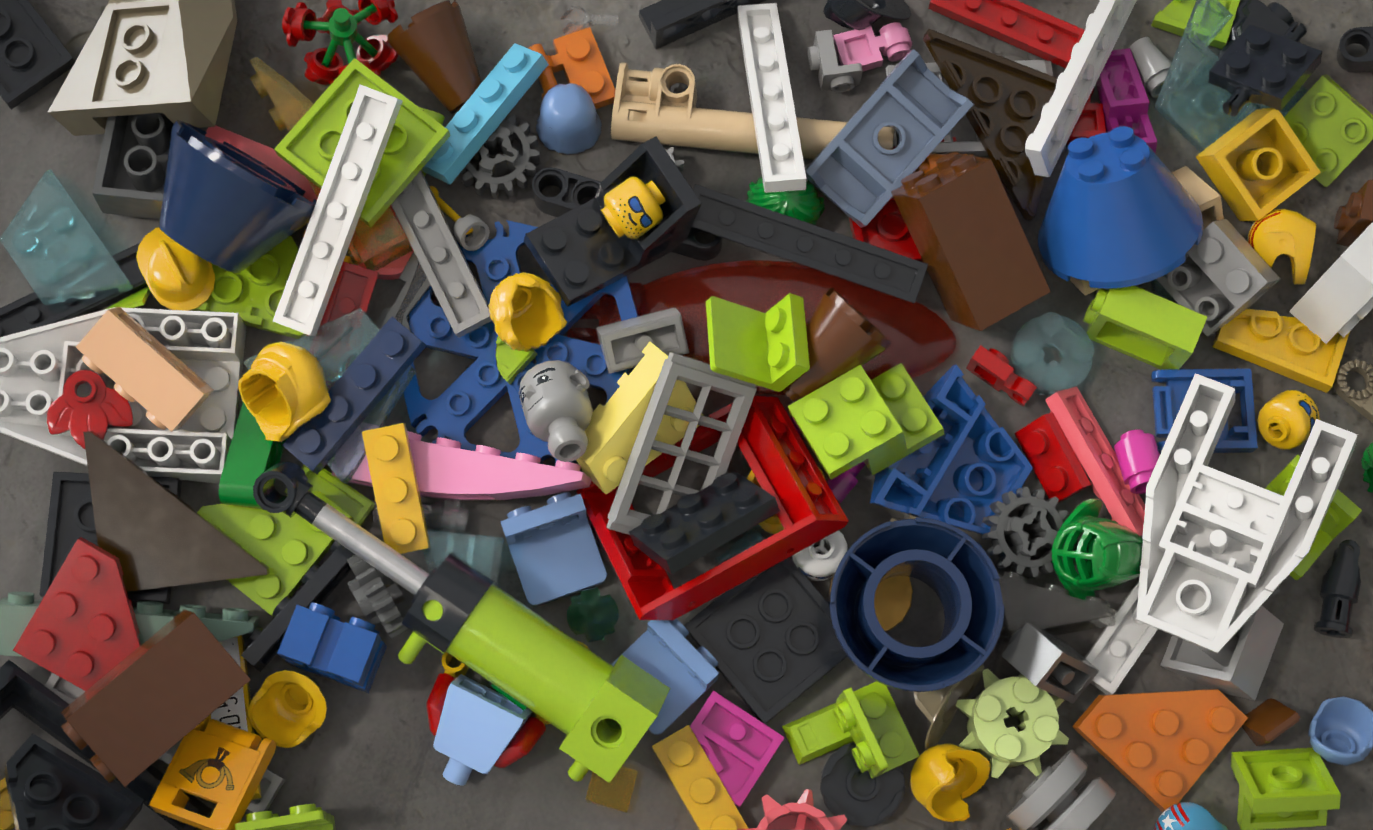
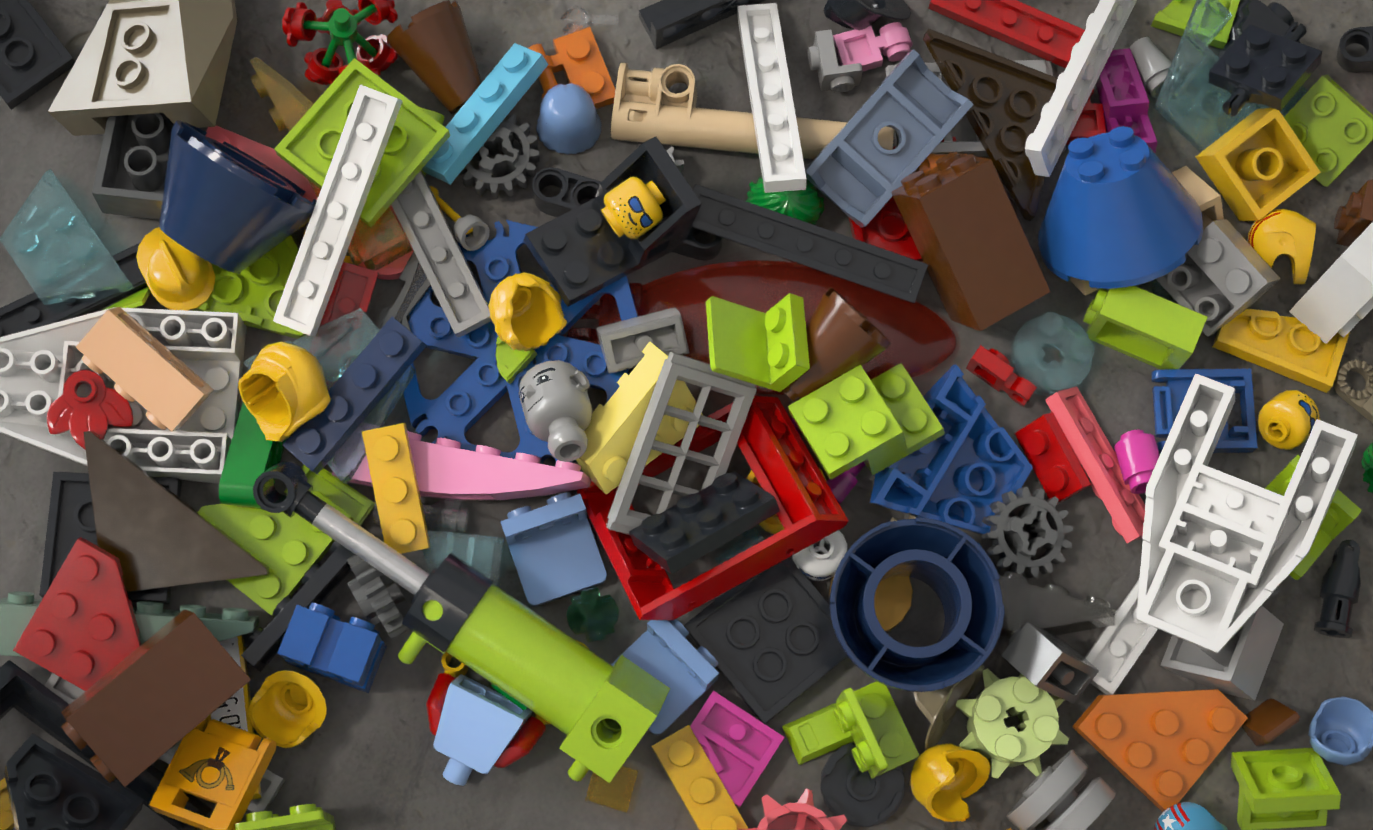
(1111, 556): green piece -> none

